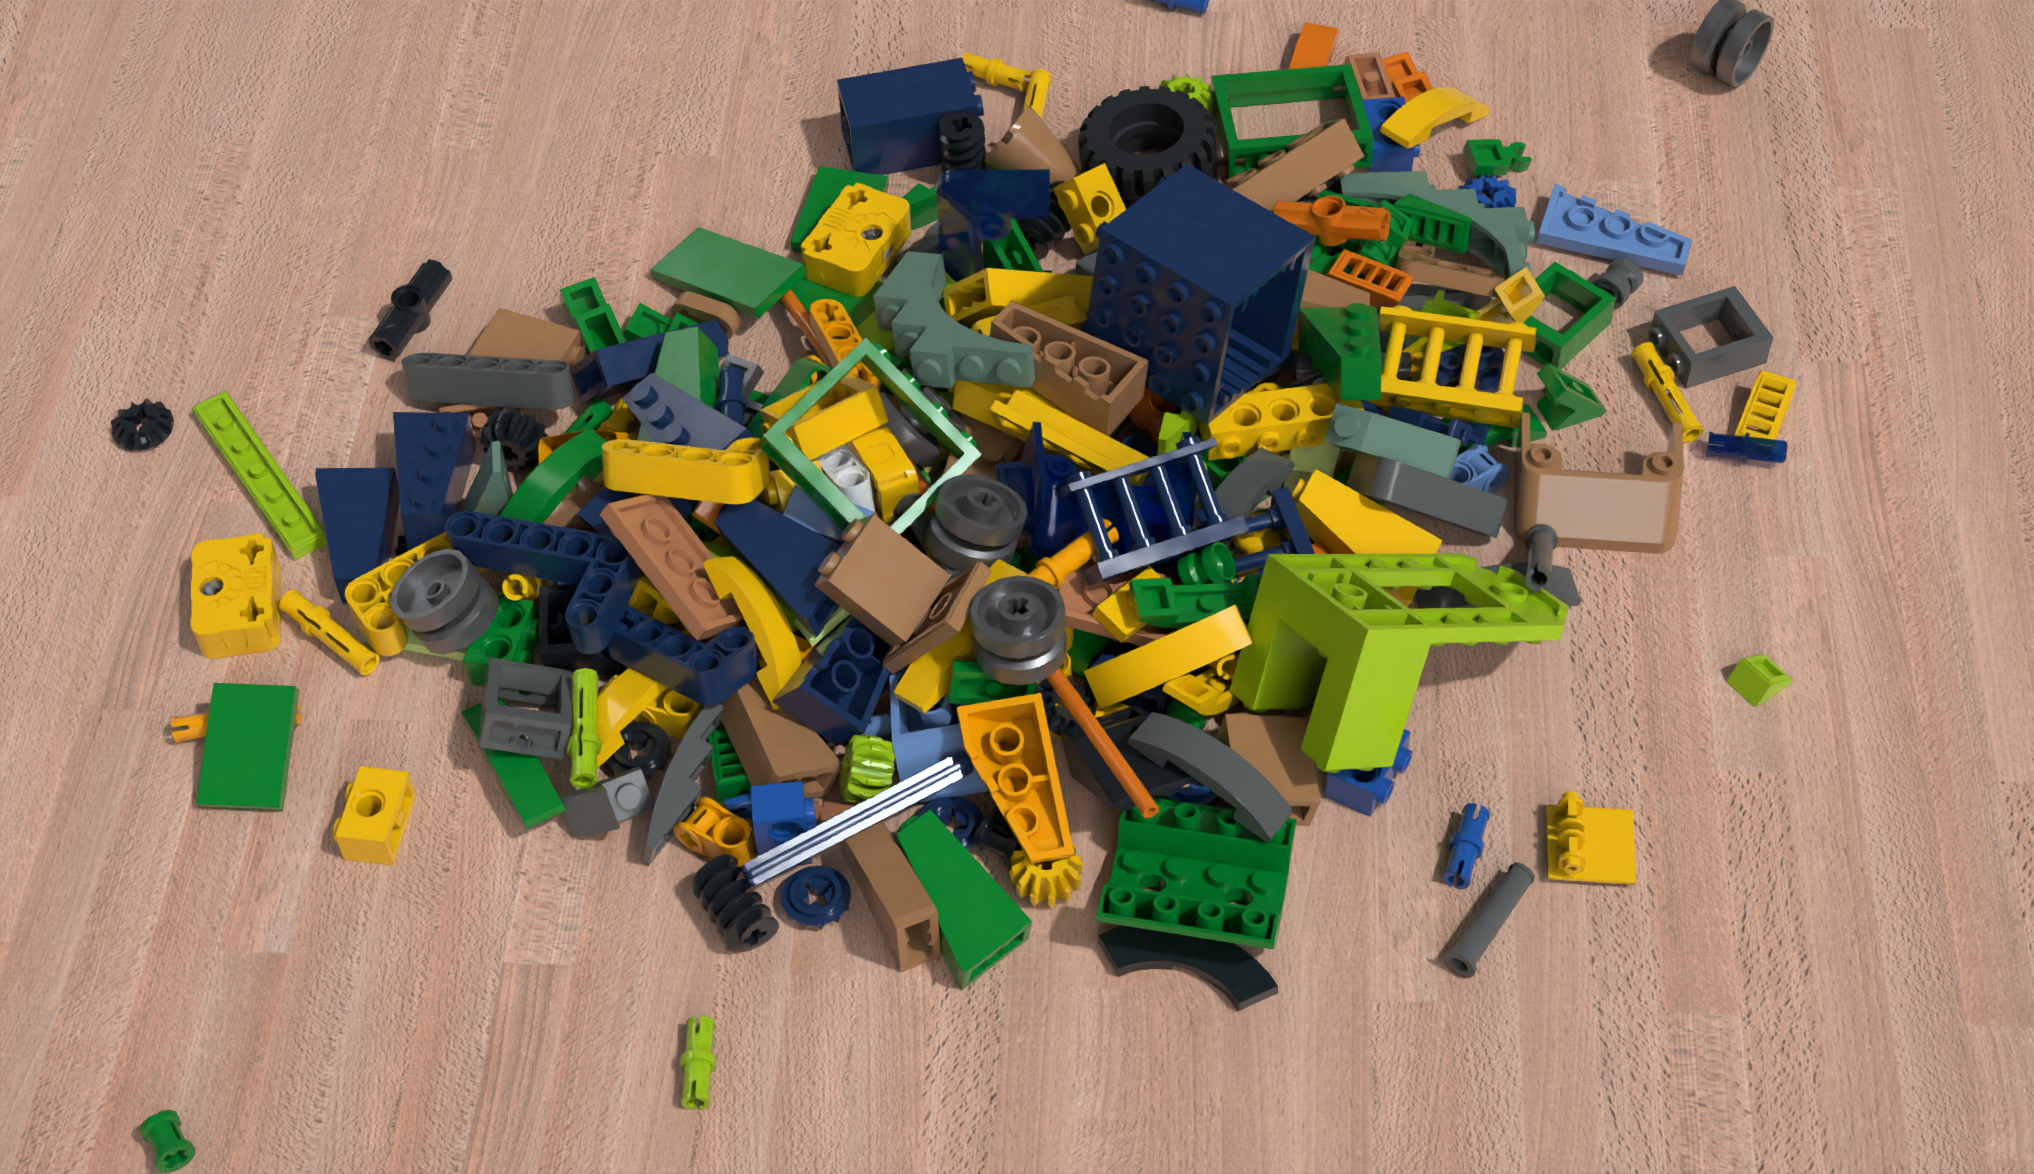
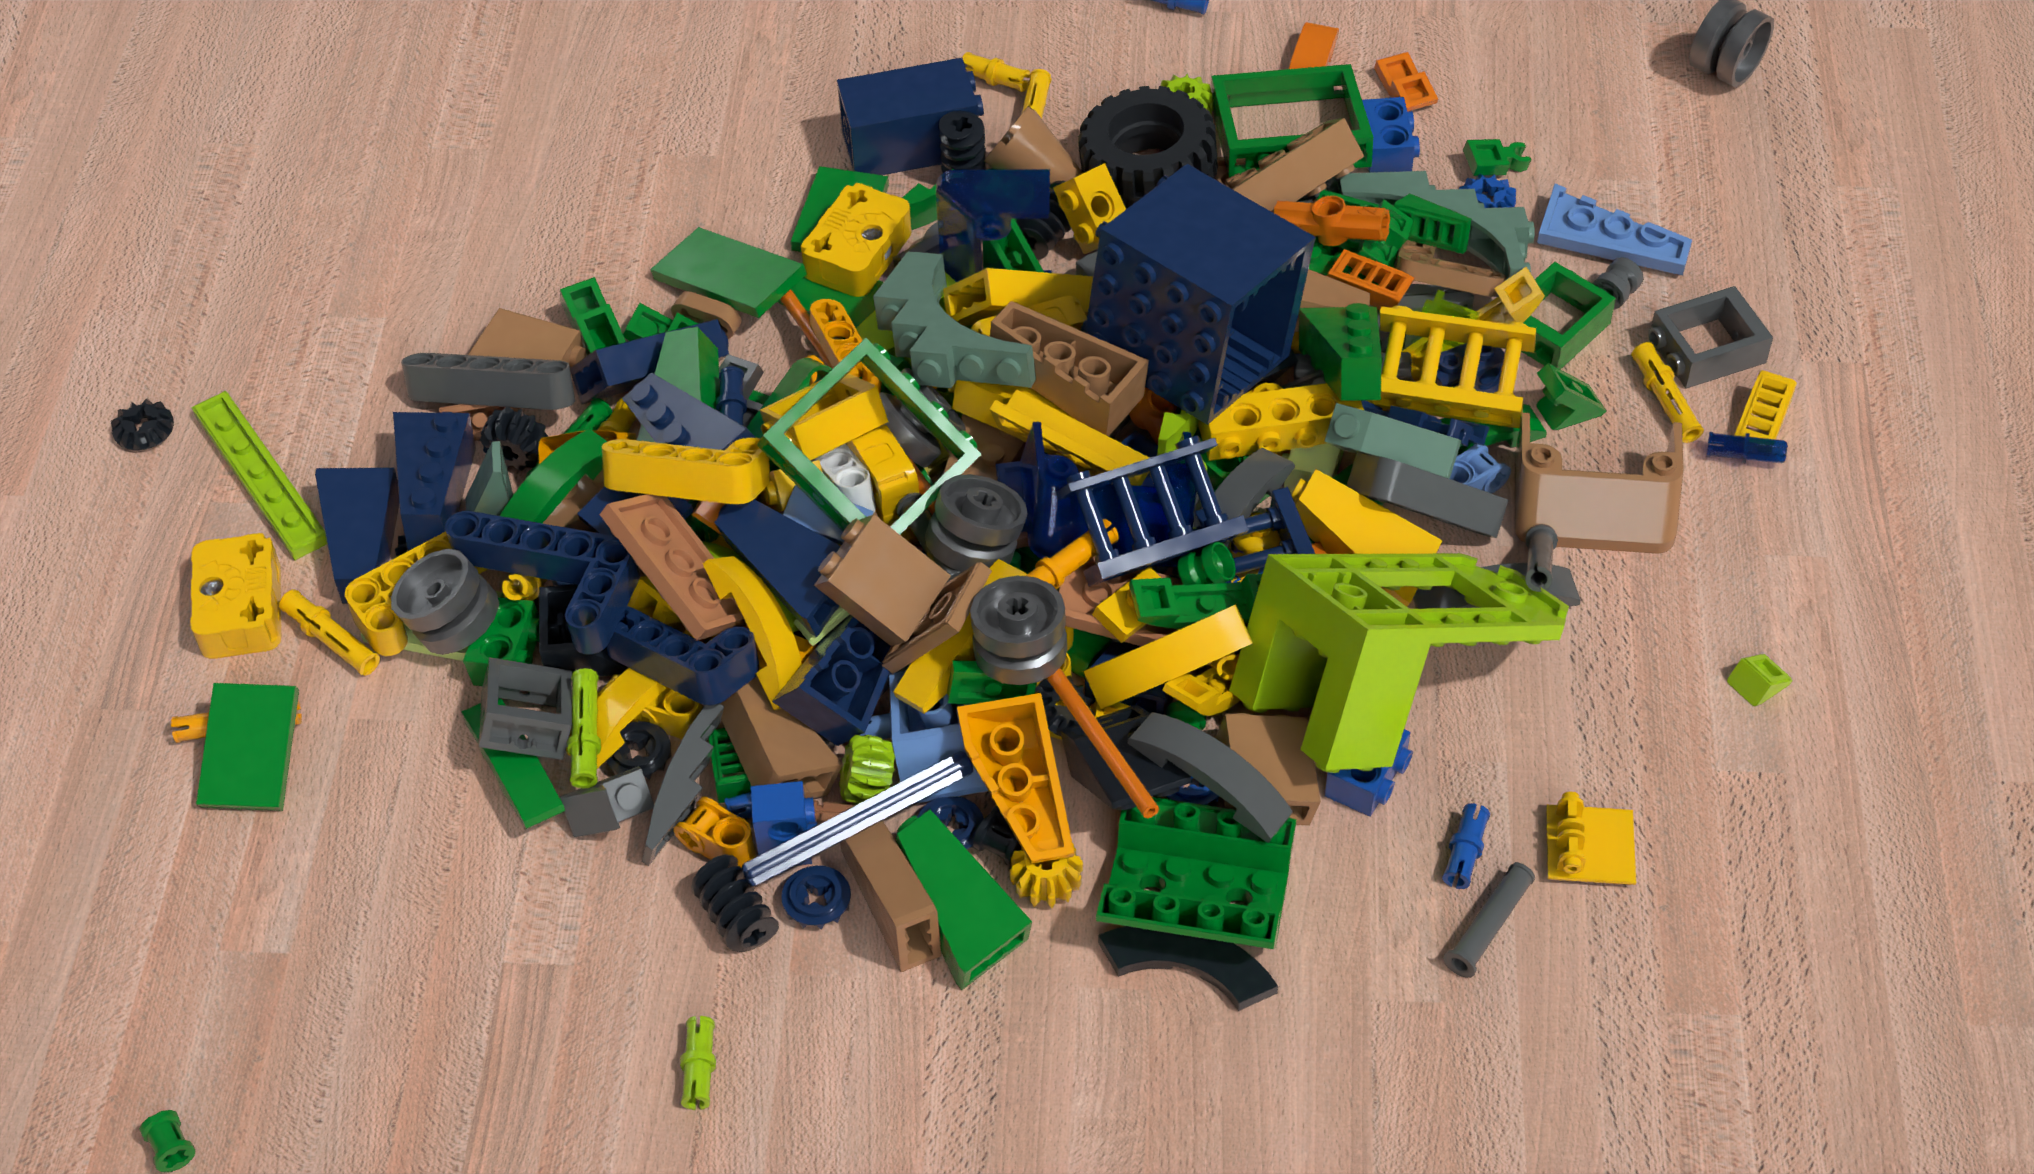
(375, 837): yellow brick -> none
(410, 309): black piece -> none
(1371, 76): nougat slope -> none
(1416, 118): yellow slope -> none

